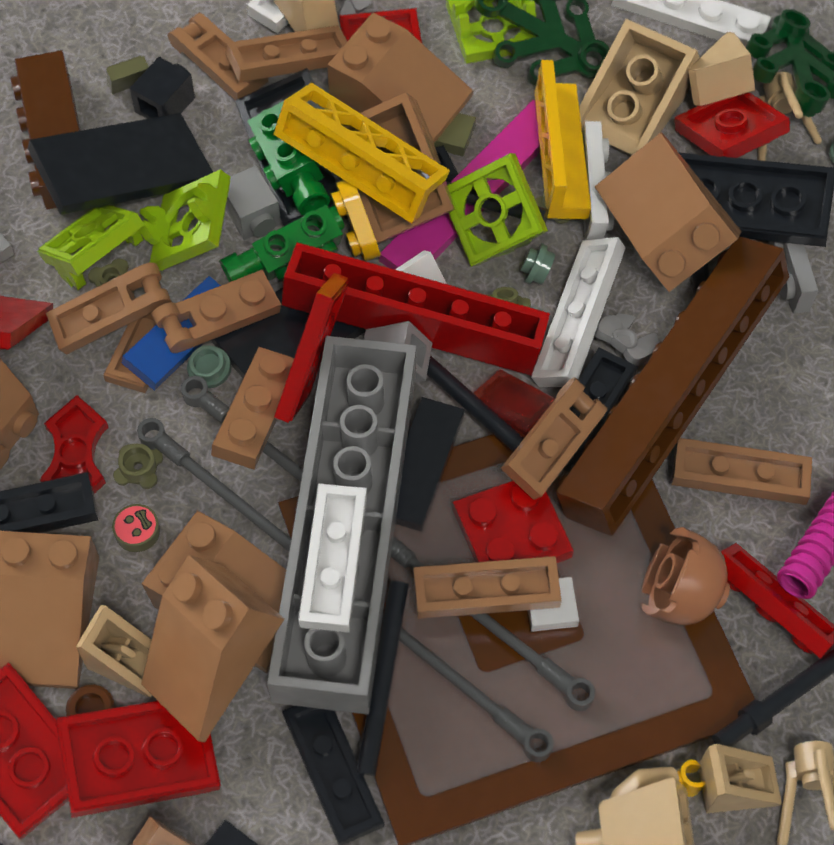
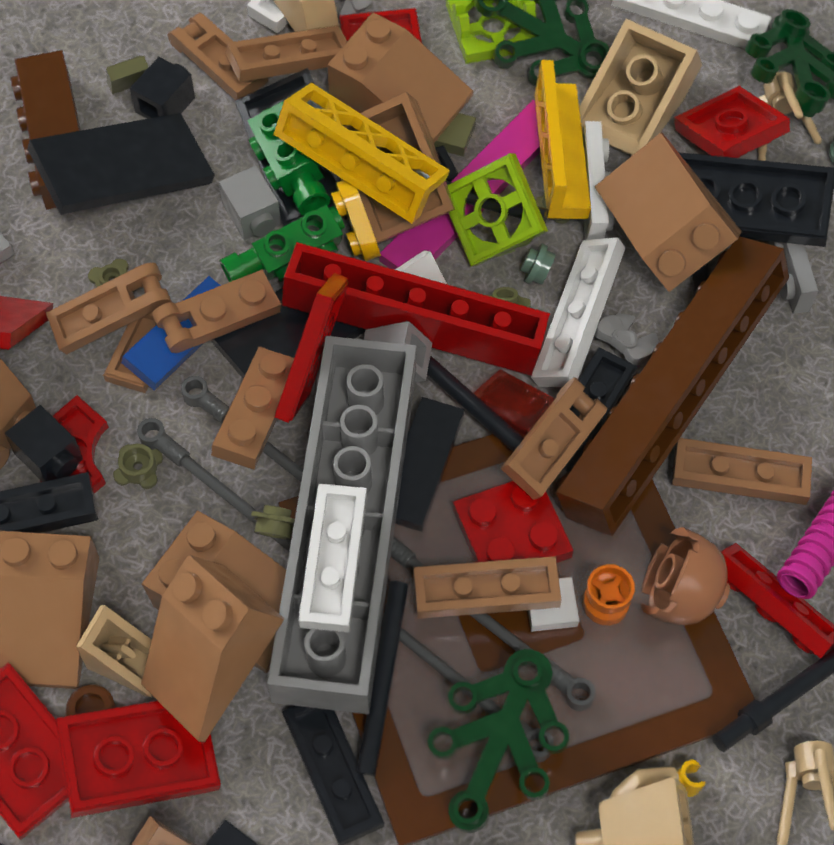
(44, 445): none -> black brick
(96, 243): lime piece -> none
(137, 530): tile -> none
(206, 202): lime piece -> none
(211, 364): sand green plate -> none
(274, 522): none -> olive plate
(502, 729): none -> dark green plant
(612, 584): none -> orange wheel
(722, 72): tan slope -> none
(737, 780): tan slope -> none

